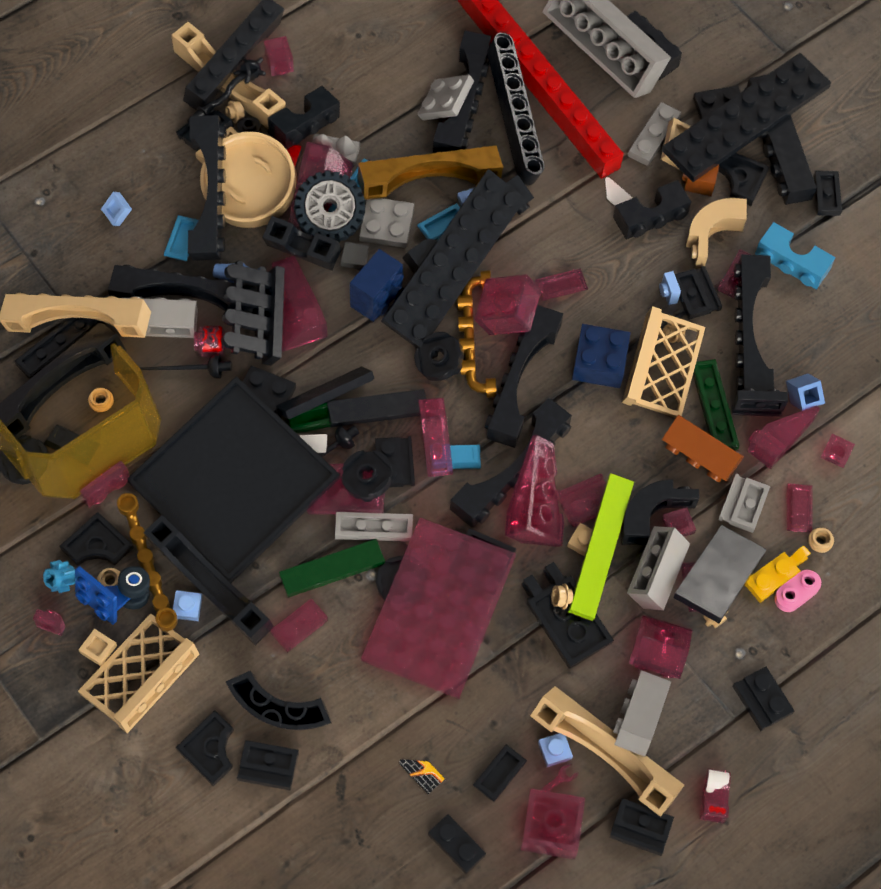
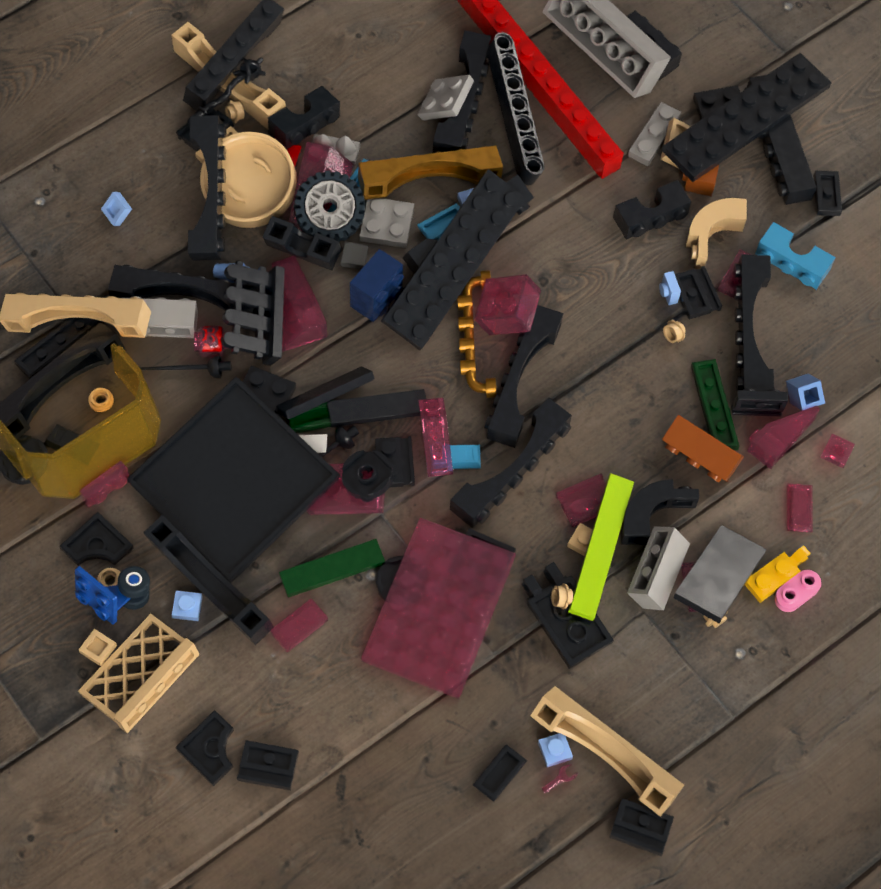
(49, 621): clear pink plate -> none
(59, 576): dark azure gear -> none
(165, 617): pearl gold bar -> none
(178, 241): dark azure tile -> none
(246, 121): black plate -> none
(276, 711): black brick -> none
(278, 56): clear pink brick -> none
(373, 526): light grey plate -> none
(423, 774): sticker -> none
(446, 367): black plate -> none
(456, 844): black plate -> none
(534, 508): clear pink wedge -> none
(553, 824): clear pink brick -> none
(561, 284): clear pink tile -> none
(601, 356): dark blue brick -> none
(615, 193): white sticker -> none
(641, 712): light grey brick -> none
(644, 355): tan fence -> none
(661, 647): clear pink slope -> none
(681, 521): clear pink plate -> none
(715, 796): clear pink leg -> none
(744, 176): black tile -> none
(744, 503): light grey plate -> none
(763, 698): black plate -> none
(824, 534): tan plate -> none

